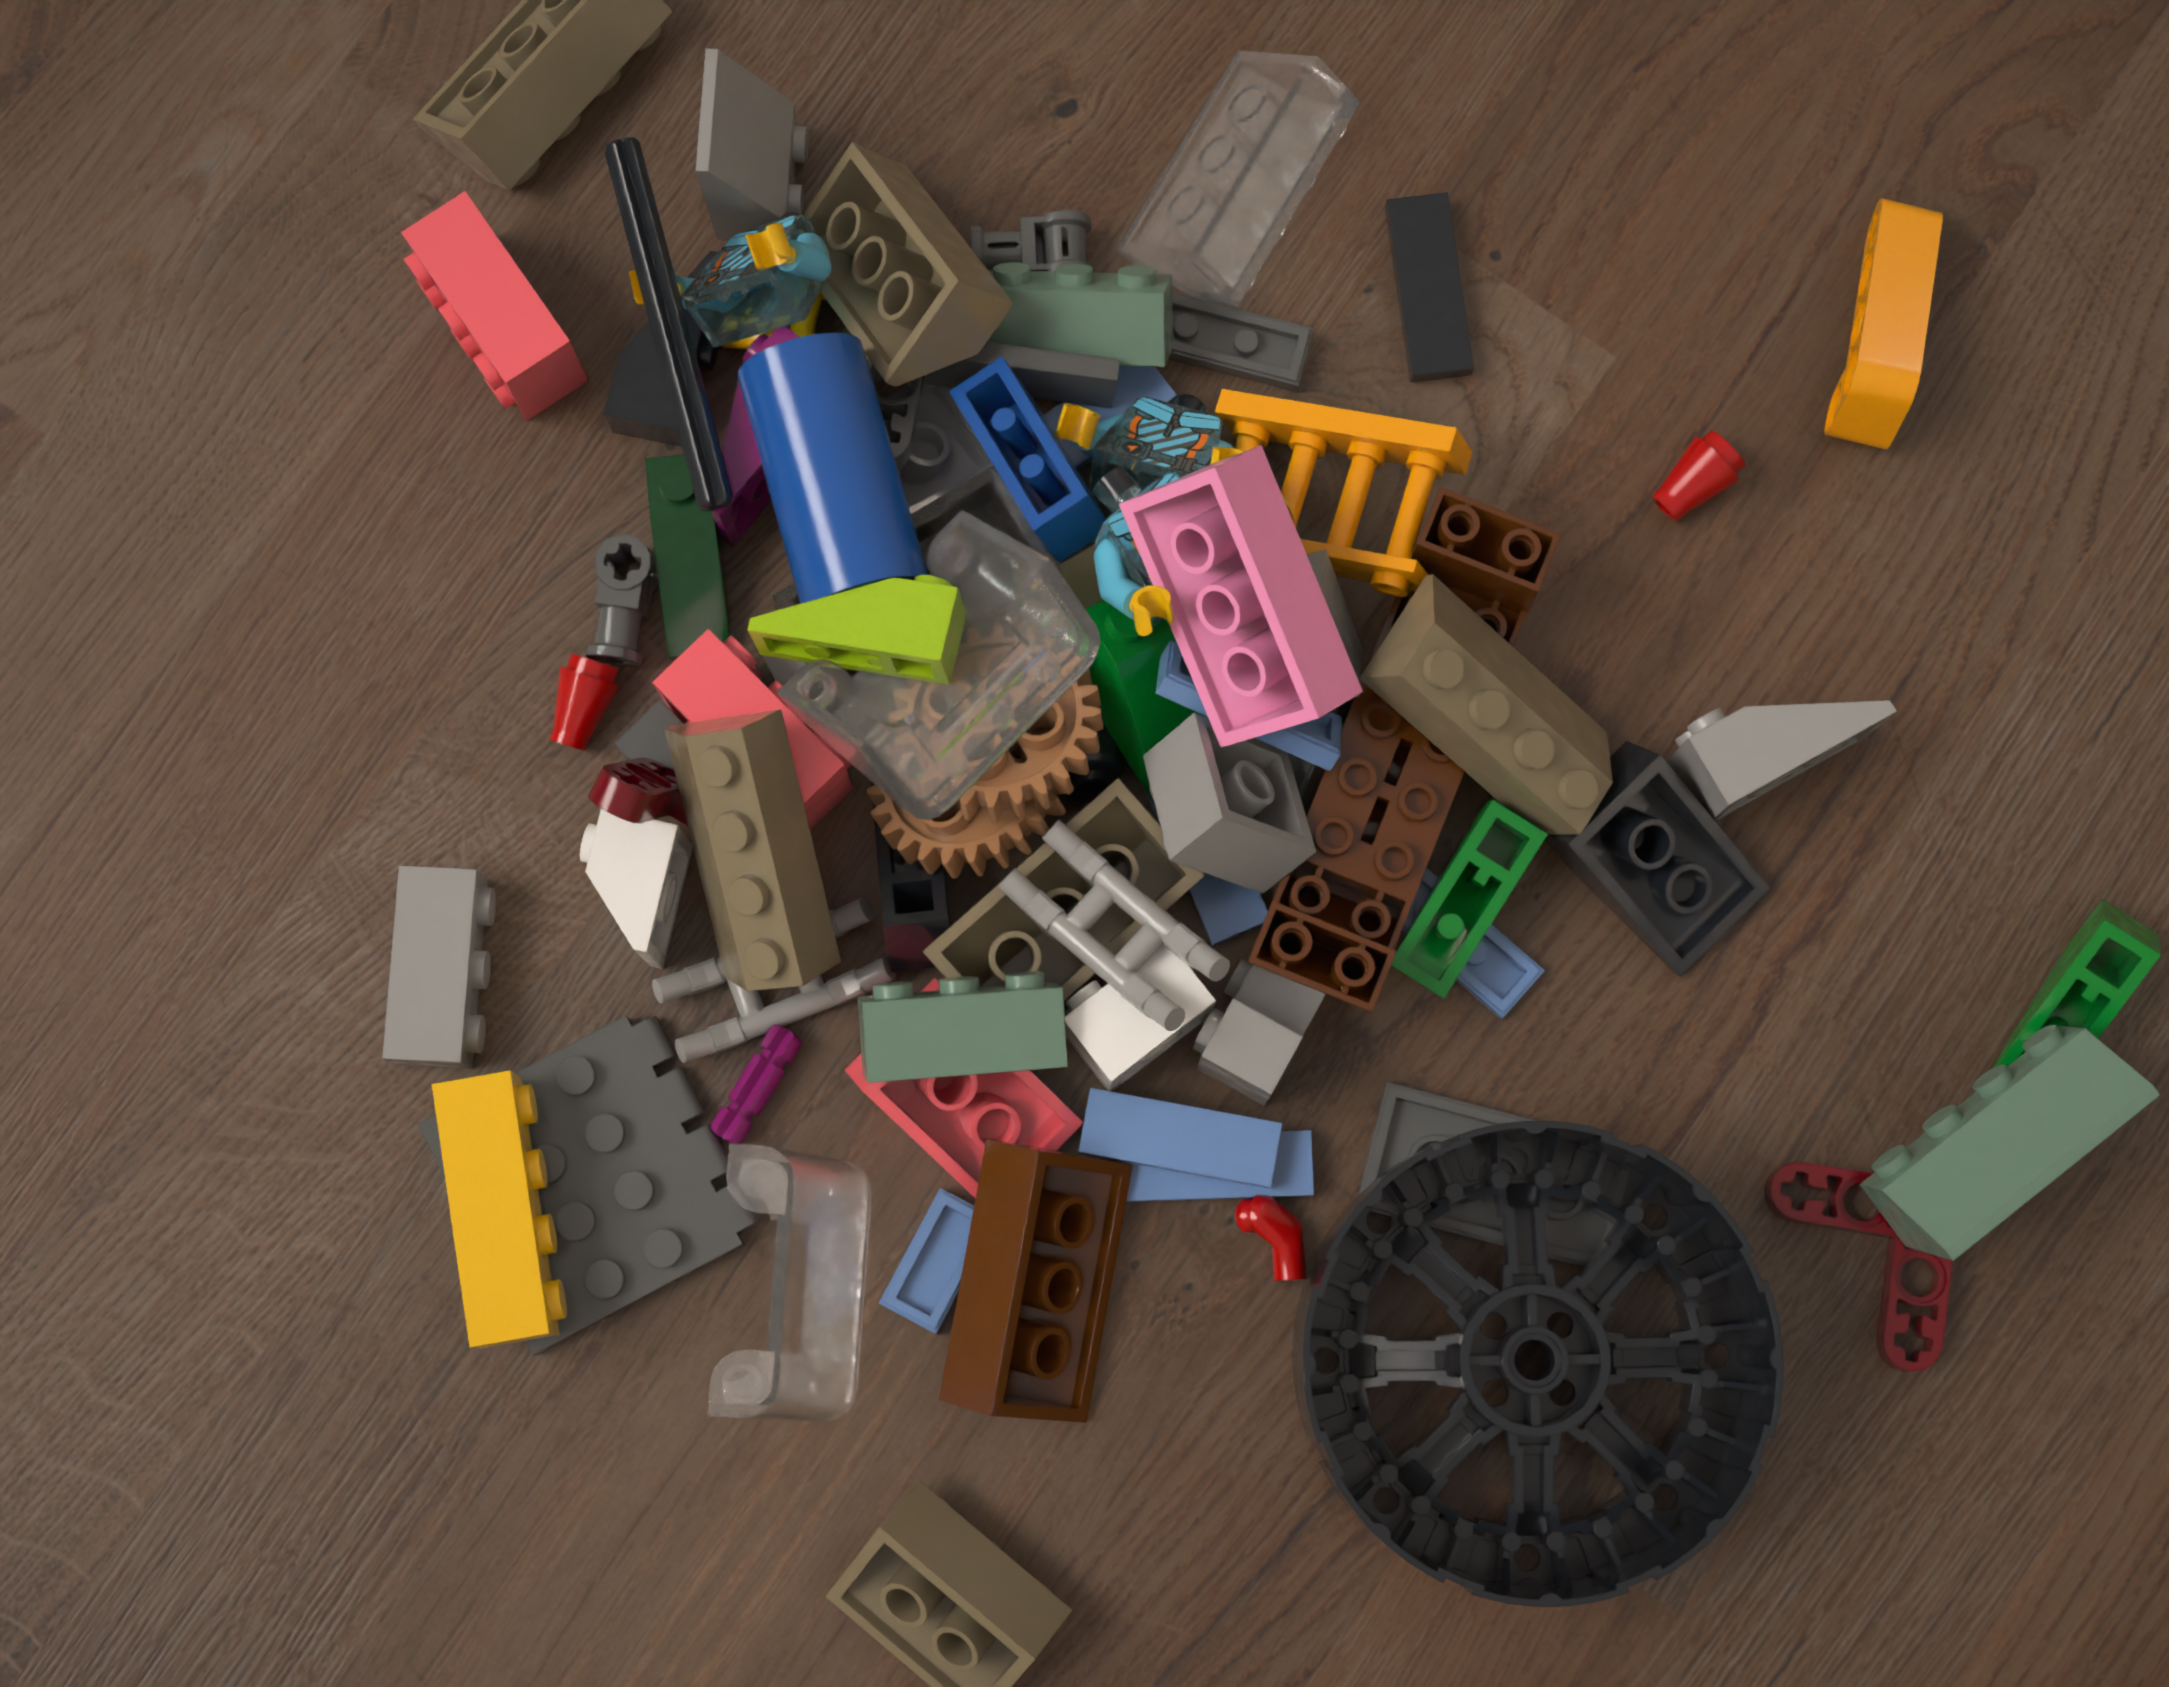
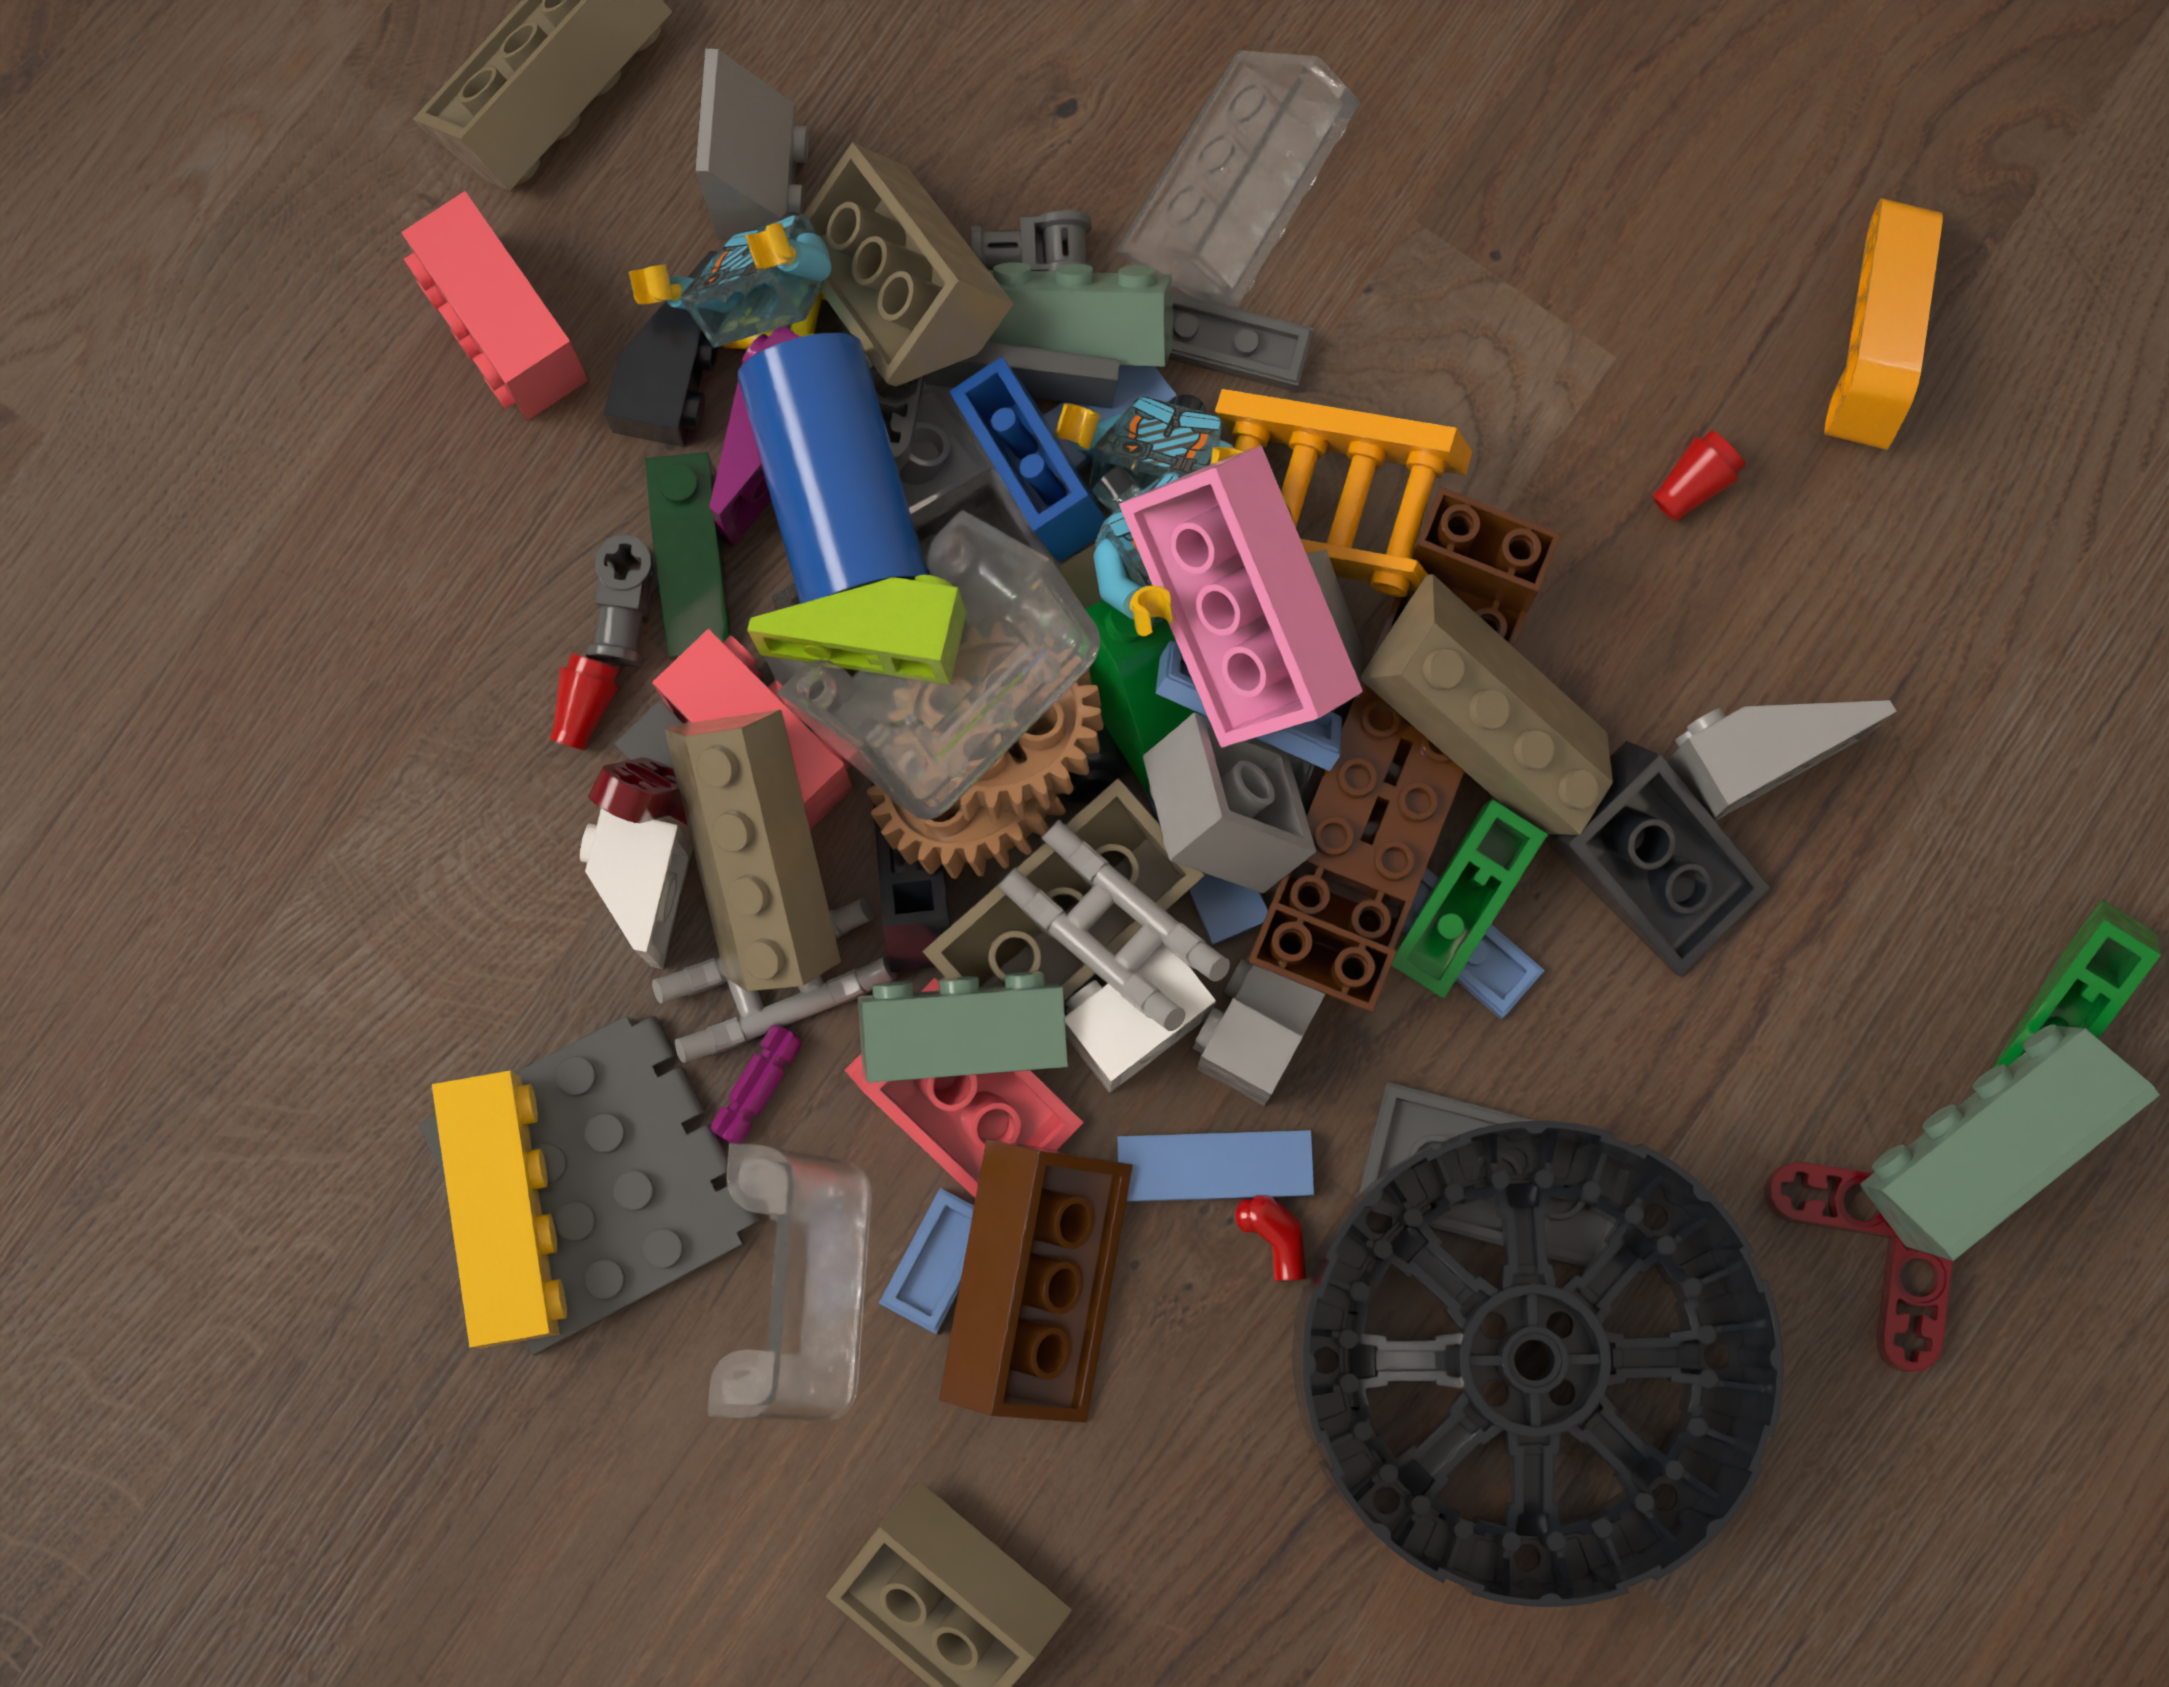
(438, 967): light grey brick -> none
(668, 324): black axle -> none
(1180, 1138): medium blue tile -> none
(1429, 287): black tile -> none

